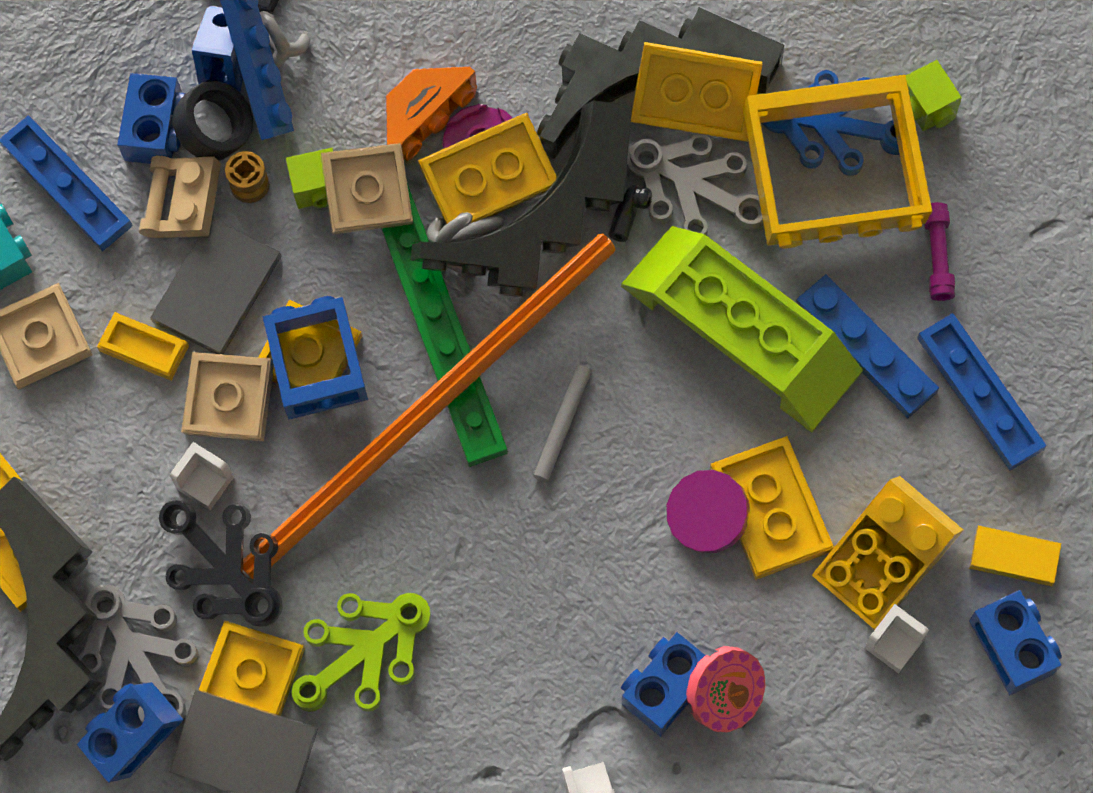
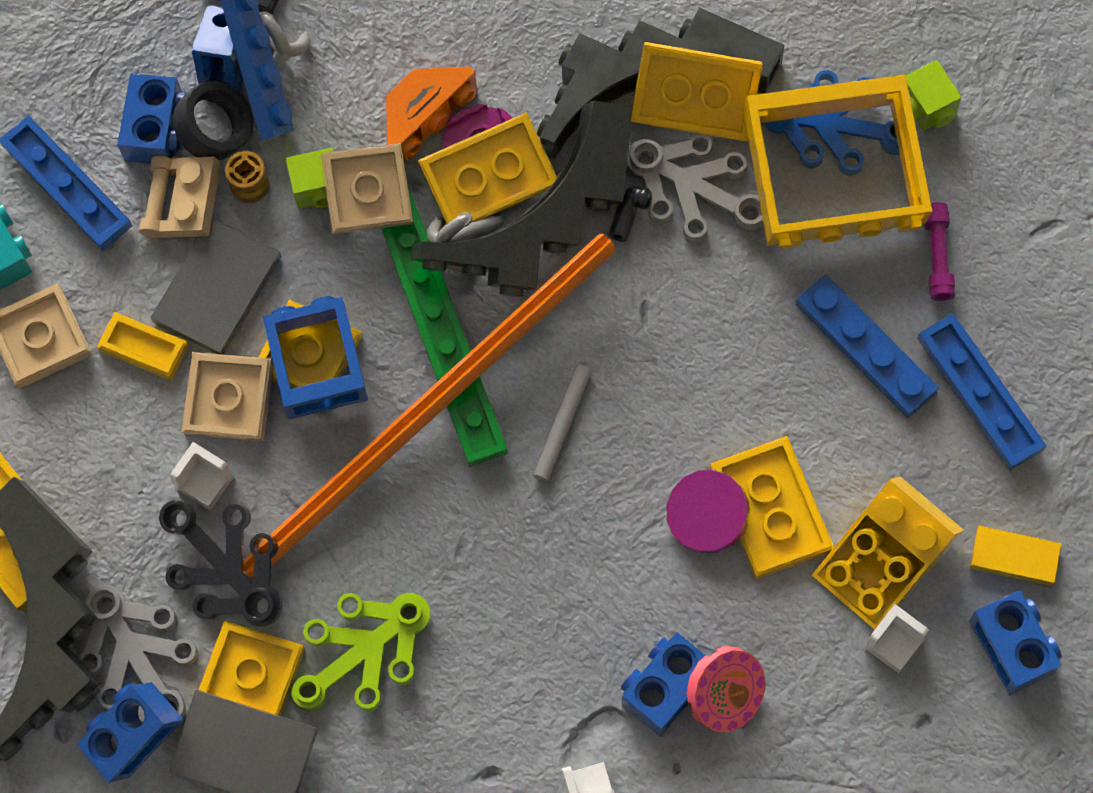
(747, 322): lime slope -> none

